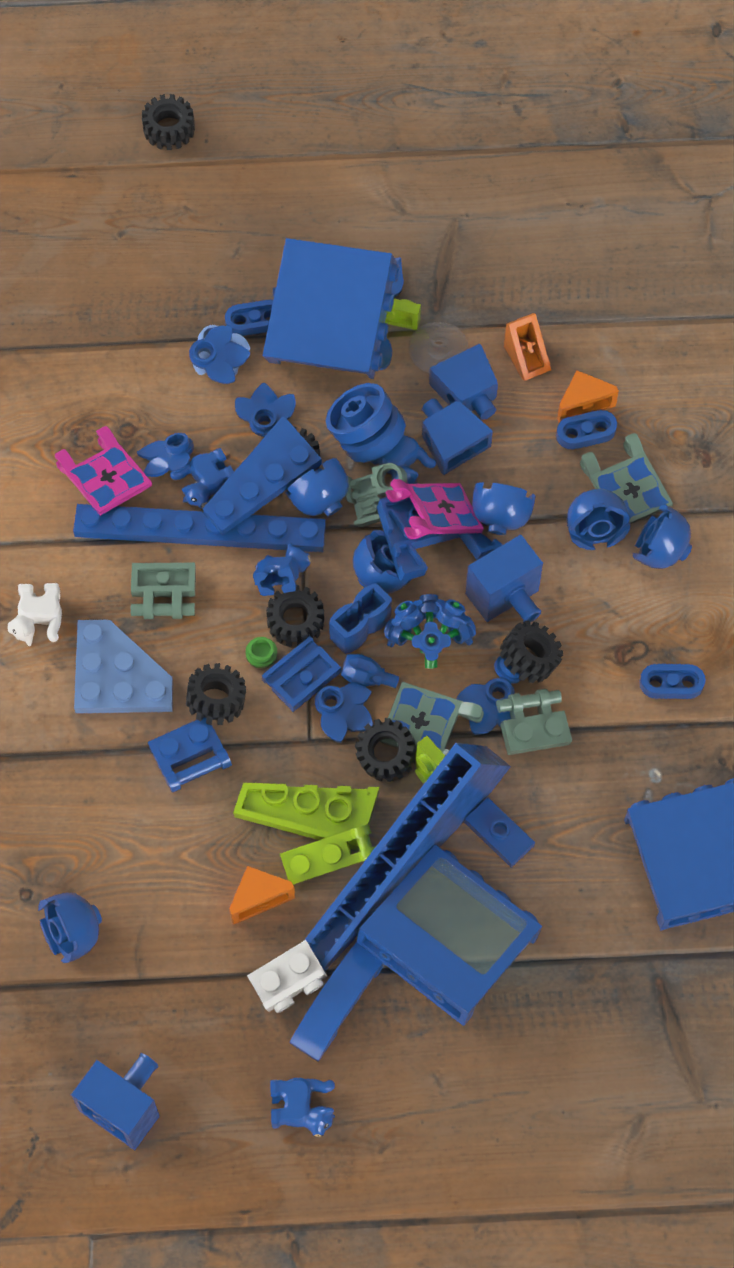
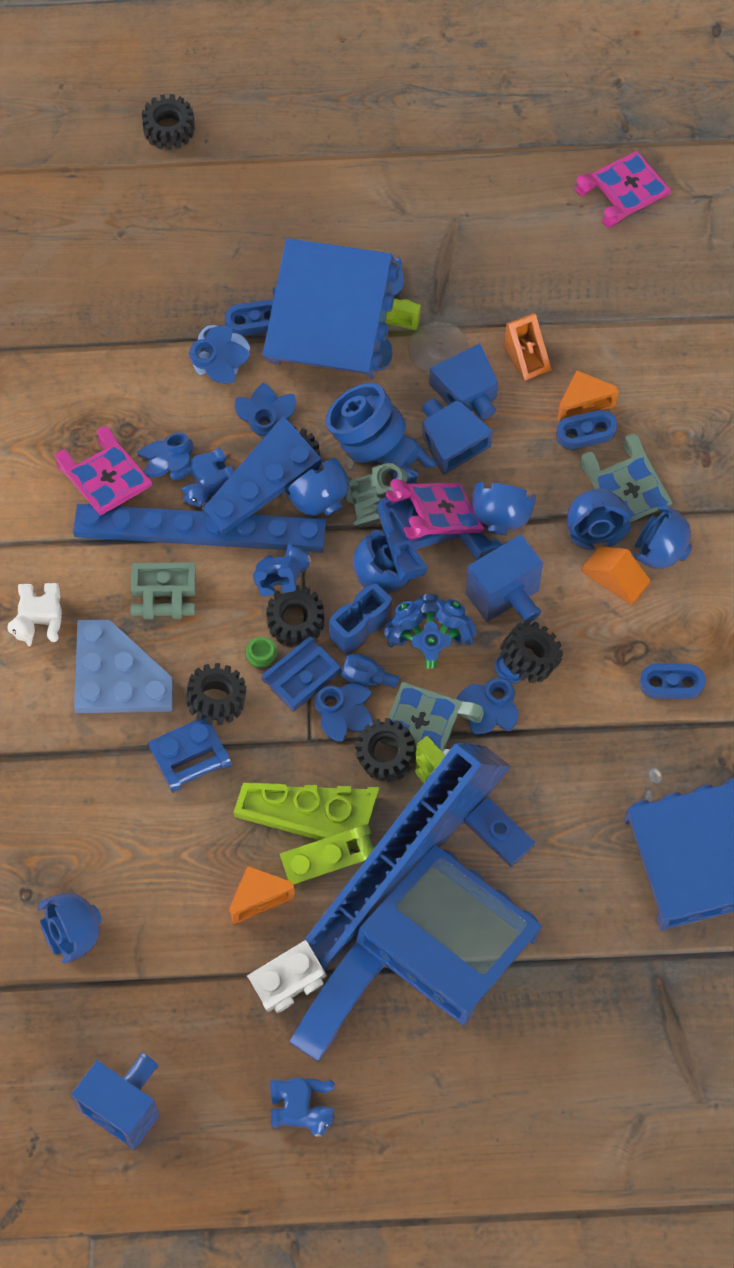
(537, 731): sand green plate -> none
(617, 572): none -> orange slope
(627, 184): none -> dark pink flag

